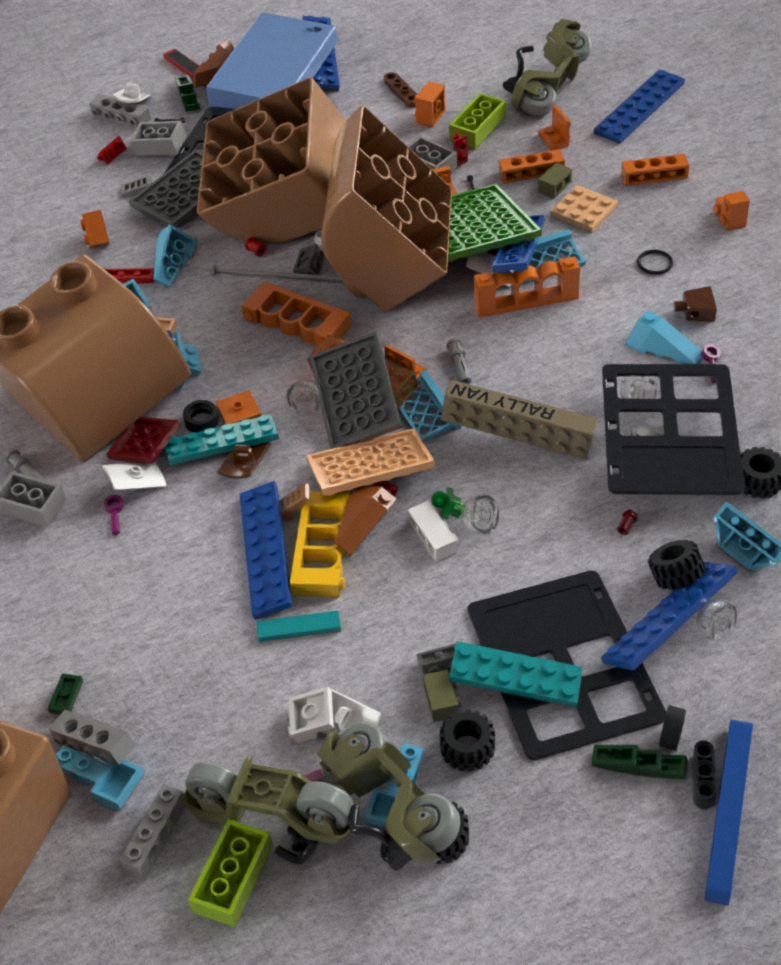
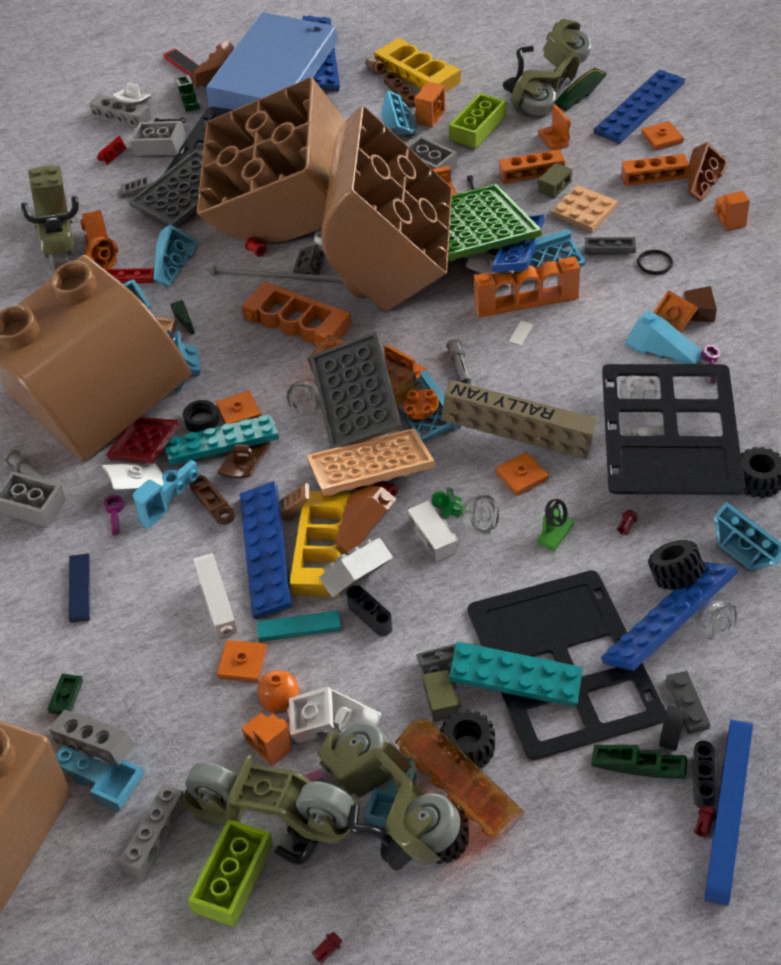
(51, 213): none -> olive piece
(79, 588): none -> dark blue tile
(102, 251): none -> orange cylinder
(152, 498): none -> medium azure plate
(181, 313): none -> dark green slope
(212, 500): none -> reddish brown plate
(215, 595): none -> white slope
(242, 661): none -> orange plate
(268, 737): none -> orange brick
(276, 689): none -> orange cylinder
(327, 947): none -> dark red pin
(355, 566): none -> brick
(369, 610): none -> black beam
(375, 65): none -> medium nougat cone
(397, 115): none -> medium azure wedge
(400, 49): none -> yellow fence
(420, 404): none -> orange dish
(459, 778): none -> clear orange brick
(461, 147): red hinge -> none
(521, 333): none -> white sticker
(521, 473): none -> orange plate
(555, 525): none -> bright green piece
(582, 86): none -> dark green slope
(610, 245): none -> dark grey plate
(662, 135): none -> orange plate
(675, 310): none -> orange plate
(687, 698): none -> dark grey plate
(705, 169): none -> dark orange wedge
(705, 820): none -> dark red pin

